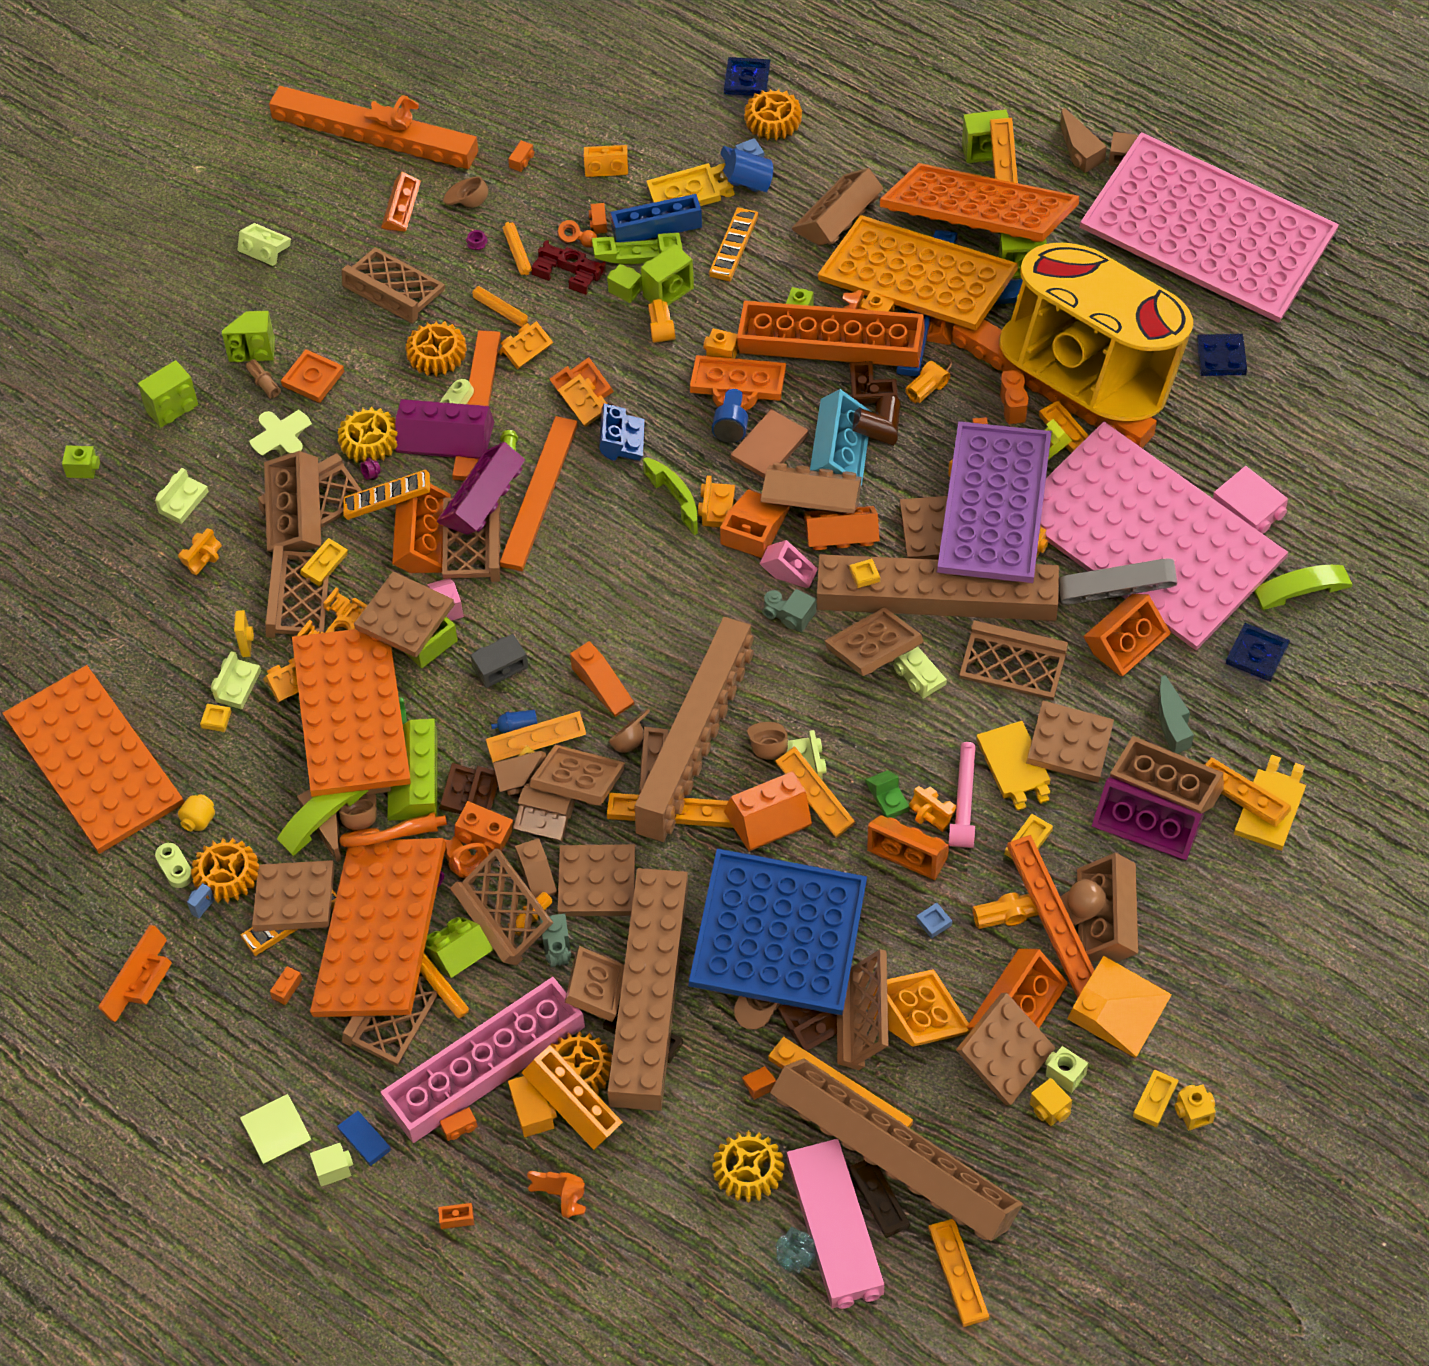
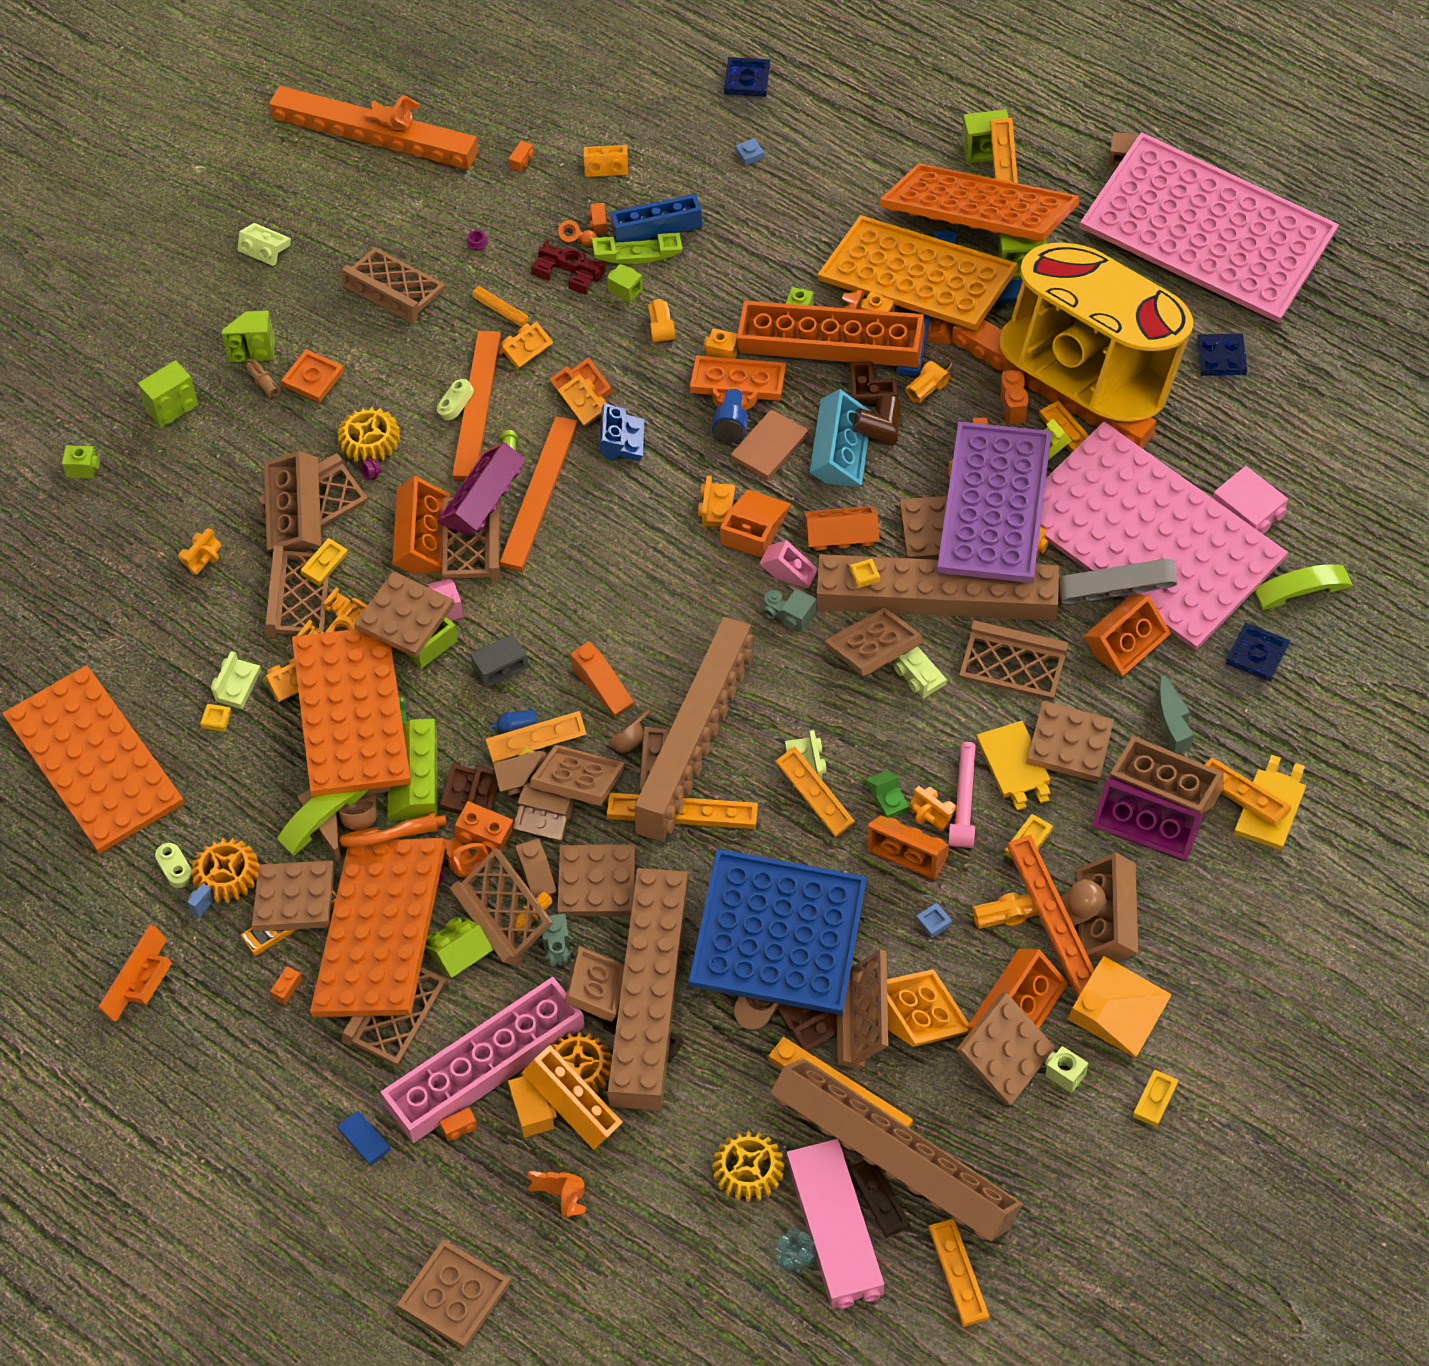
(180, 496): yellowish green bracket -> none
(196, 813): yellow head -> none
(244, 633): yellow plate -> none
(275, 1128): yellowish green slope -> none
(280, 434): yellowish green piece -> none
(331, 1164): yellowish green brick -> none
(386, 494): light orange tile -> none
(401, 203): orange slope -> none
(425, 342): light orange gear -> none
(443, 429): magenta slope -> none
(443, 988): light orange axle -> none
(453, 1294): none -> medium nougat plate
(456, 1216): orange piece -> none
(468, 192): medium nougat cap -> none
(517, 248): light orange axle -> none
(662, 475): lime slope -> none
(667, 275): lime brick -> none
(696, 180): yellow tile -> none
(733, 244): tile -> none
(747, 169): blue brick -> none
(759, 1082): orange slope -> none
(768, 740): medium nougat cap -> none
(769, 811): orange slope -> none
(773, 114): light orange gear -> none
(811, 488): medium nougat slope -> none
(839, 207): medium nougat slope -> none
(1051, 1102): yellow brick -> none
(1083, 146): medium nougat slope -> none
(1195, 1106): yellow brick -> none

